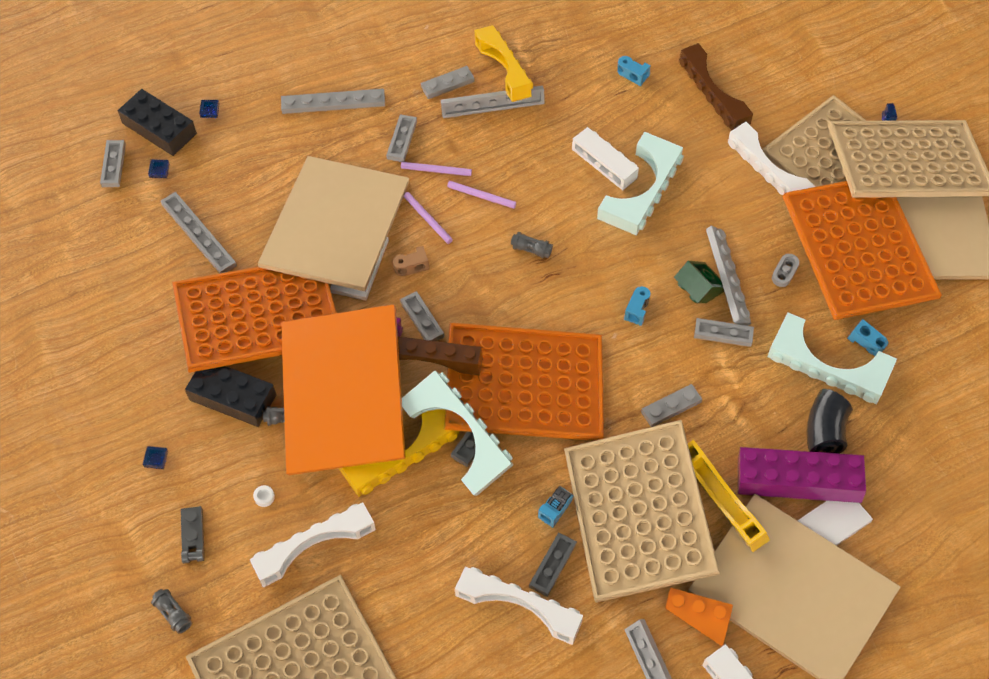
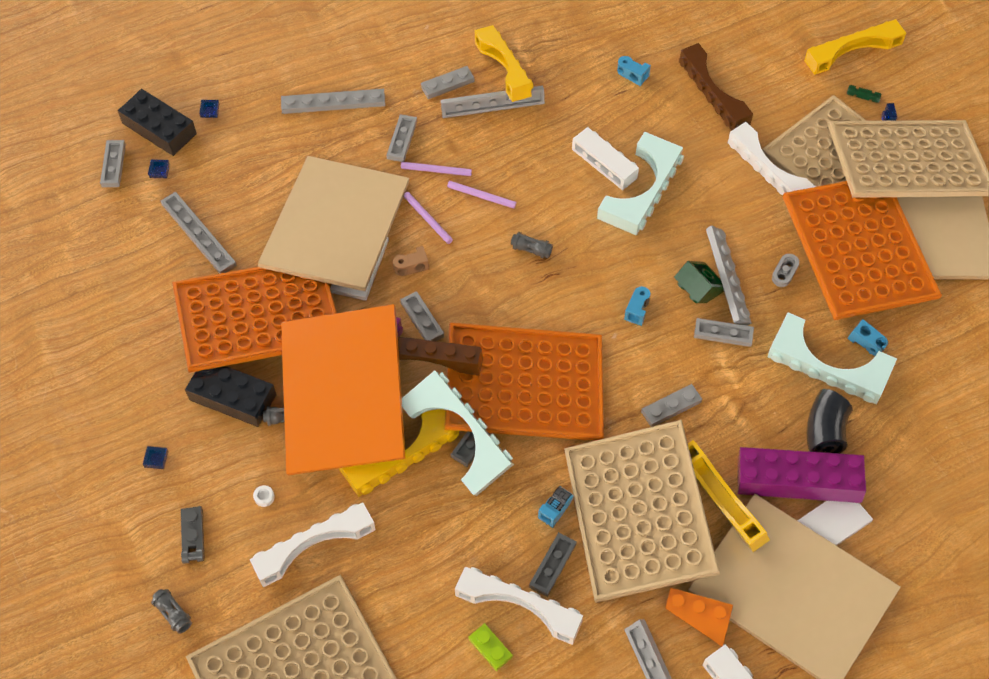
(490, 647): none -> lime plate
(864, 93): none -> dark green axle
(883, 36): none -> yellow arch

